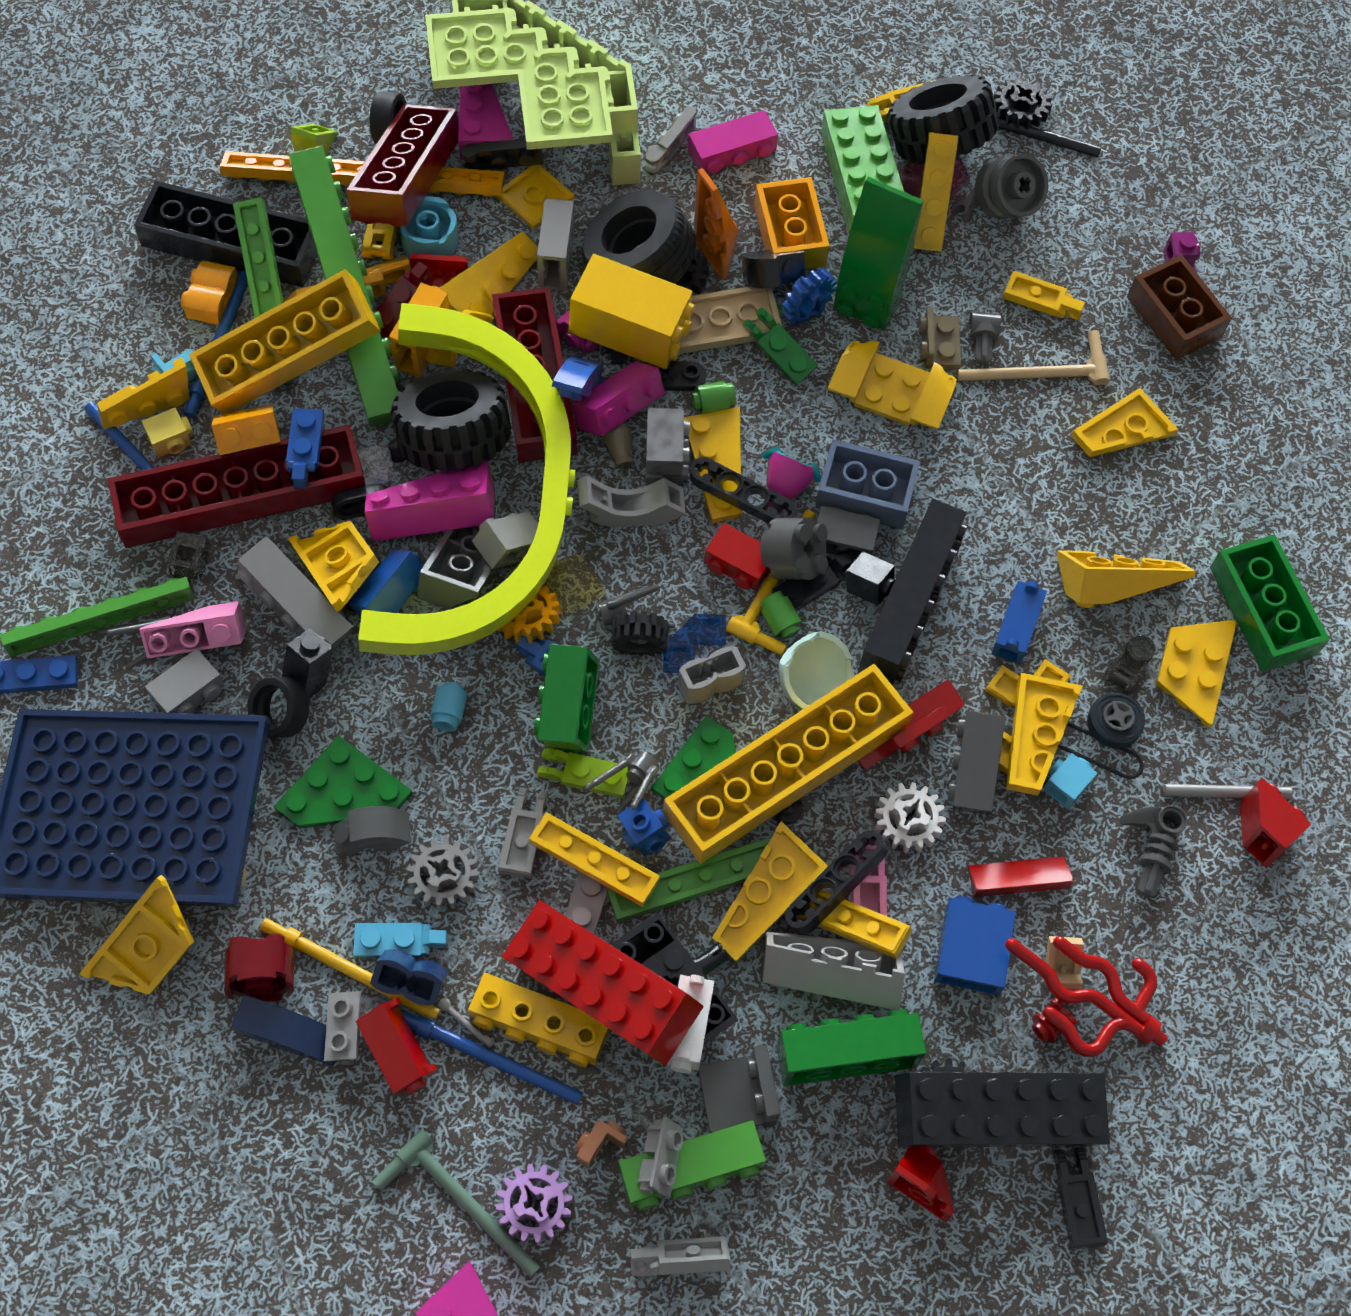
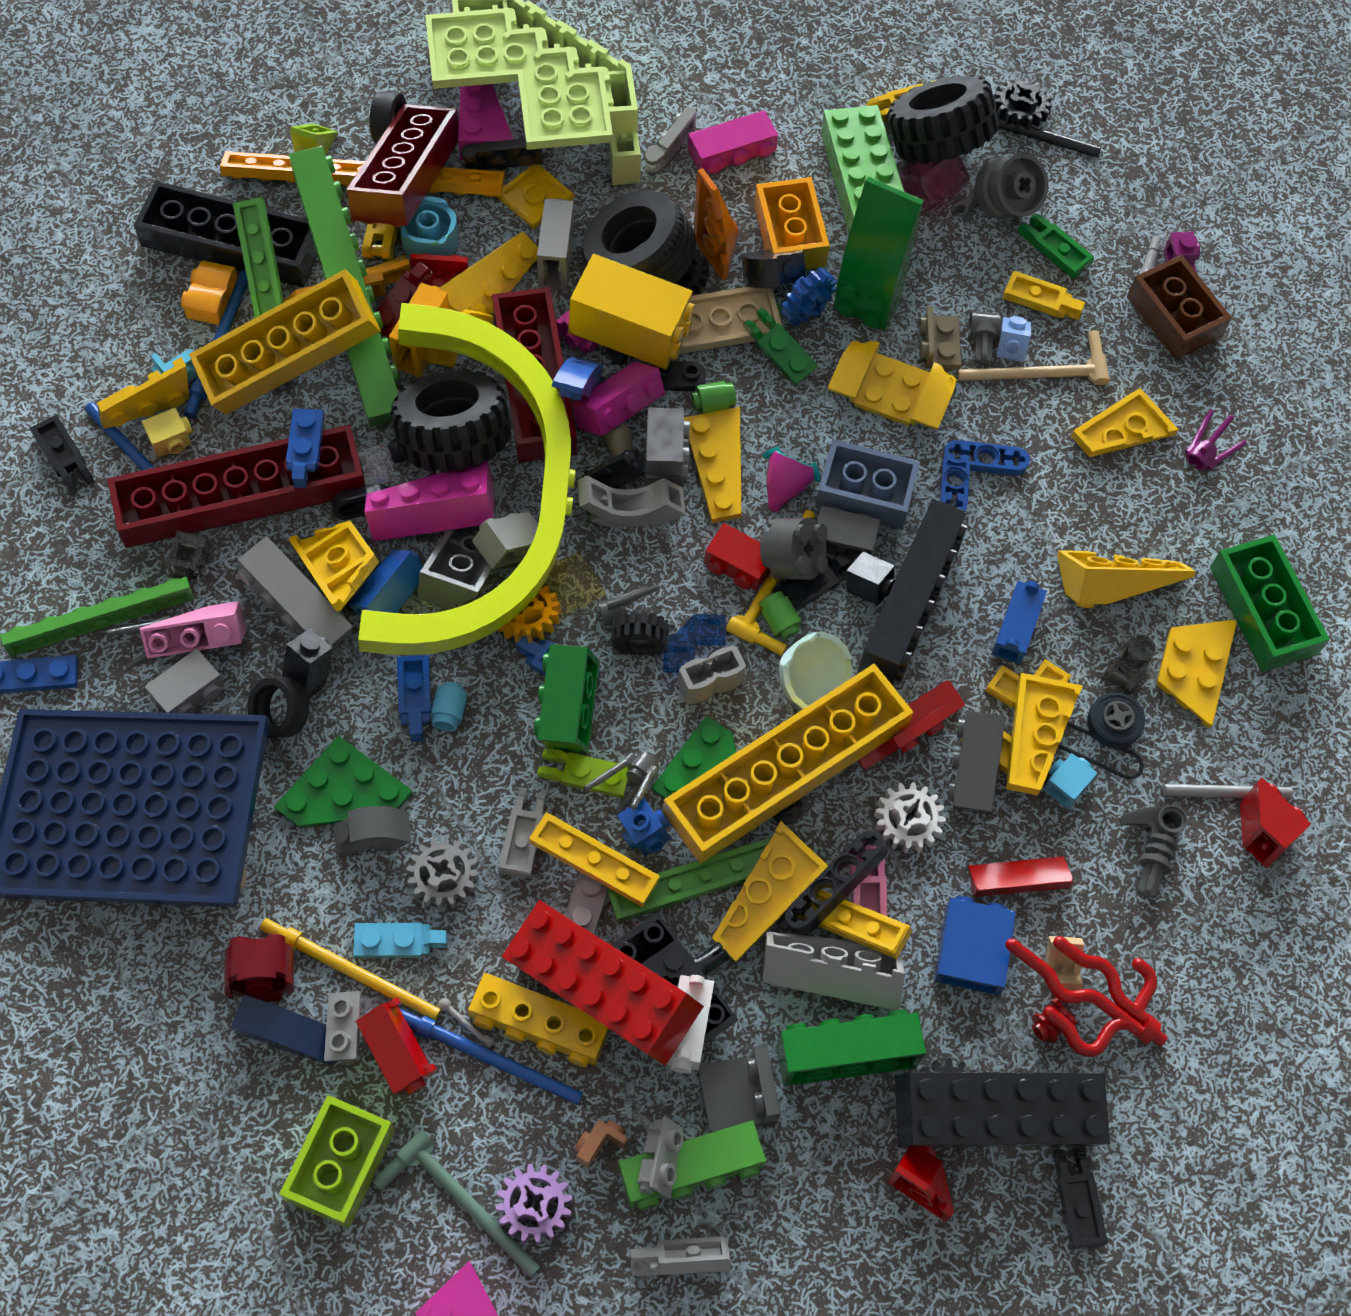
(60, 451): none -> black hinge
(144, 943): yellow wing -> none
(245, 429): light orange brick -> none
(337, 1161): none -> lime brick
(402, 974): dark blue brick -> none
(414, 693): none -> blue hinge
(619, 470): none -> black hinge
(745, 488): black beam -> none
(936, 191): yellow plate -> none
(962, 466): none -> blue beam
(1014, 338): none -> light blue bracket
(1056, 245): none -> green hinge
(1152, 254): none -> light grey wheel
(1204, 453): none -> magenta plant

